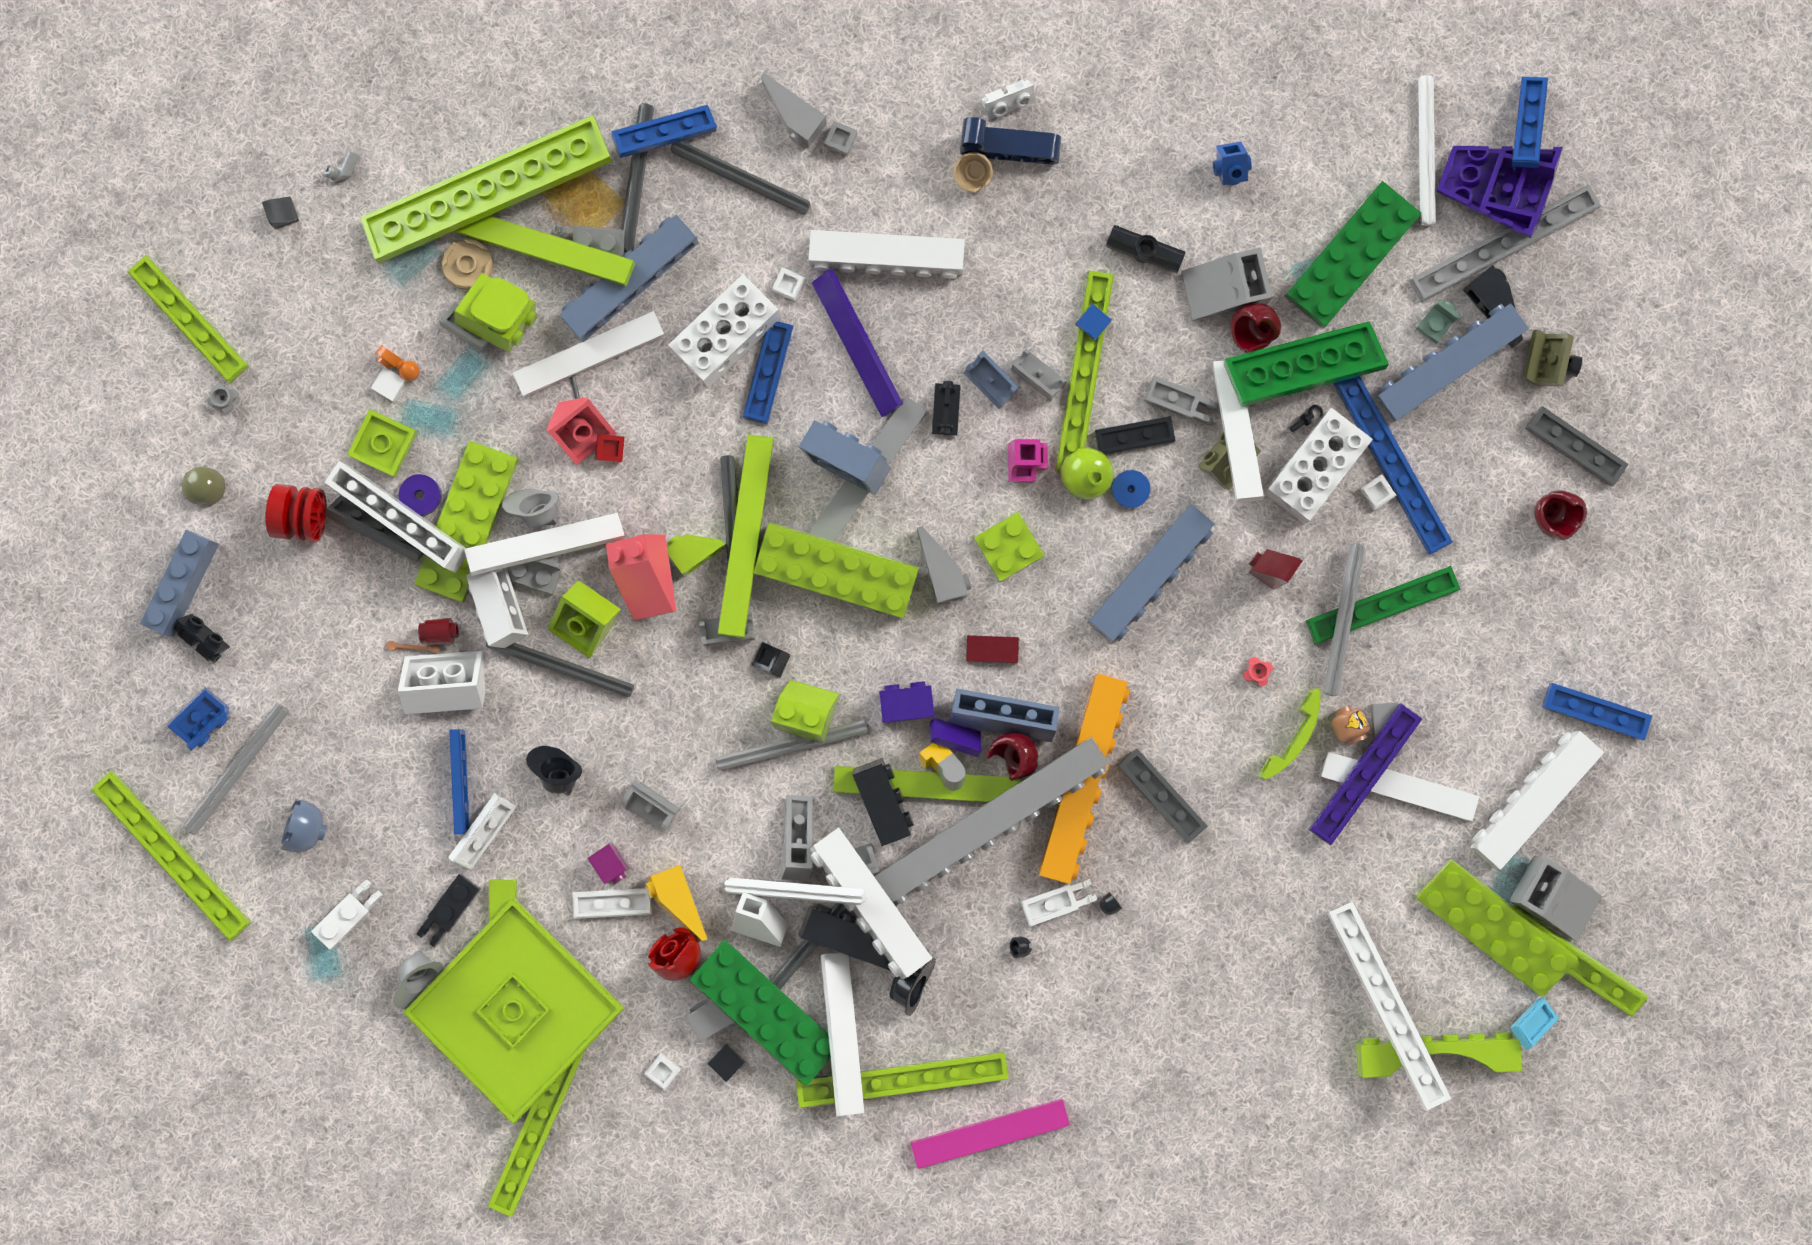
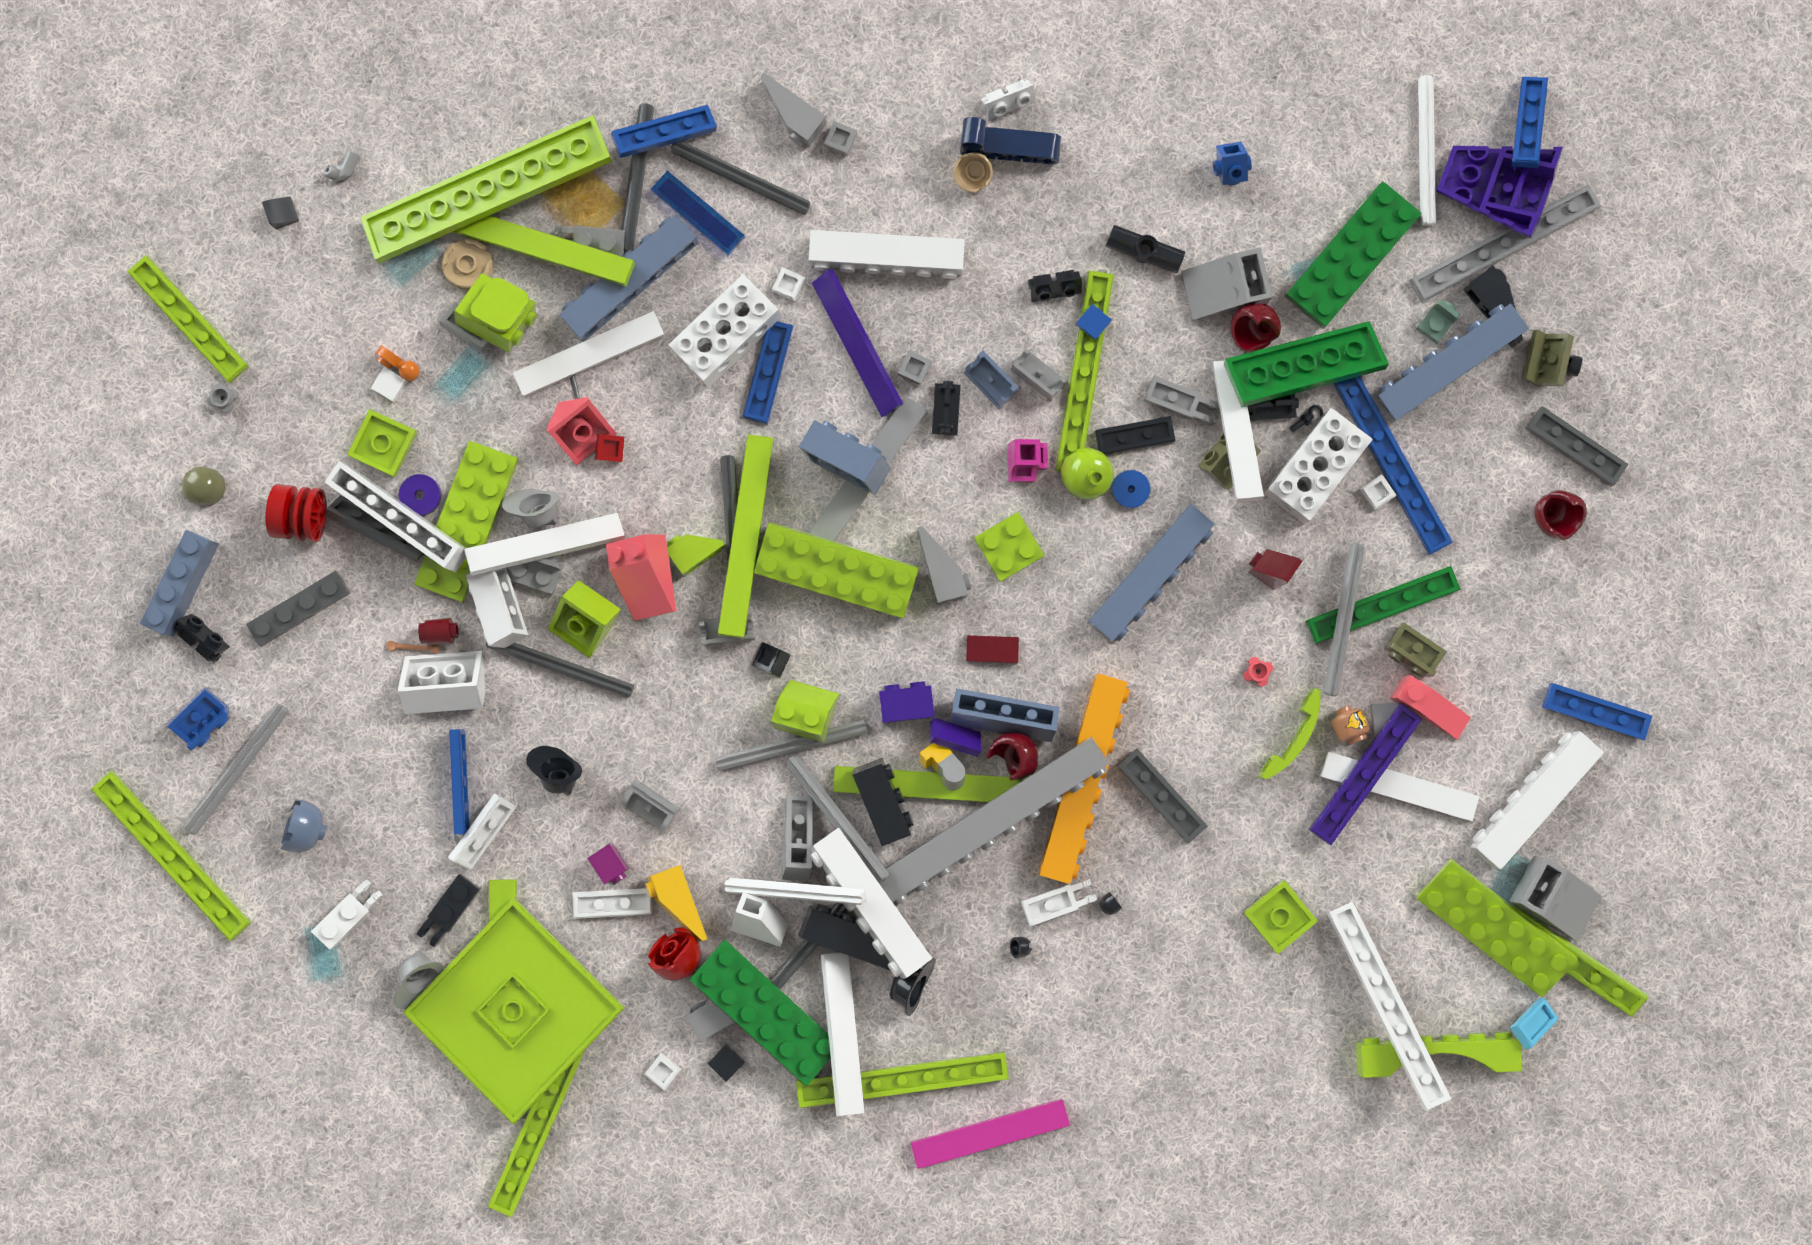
(298, 608): none -> dark grey plate
(430, 416): clear light blue tile -> none
(697, 213): none -> clear blue tile
(835, 816): none -> light grey axle
(914, 367): none -> light grey plate
(1067, 284): none -> black hinge
(1276, 408): none -> black hinge
(1280, 916): none -> lime plate
(1415, 650): none -> olive bracket
(1430, 706): none -> coral slope

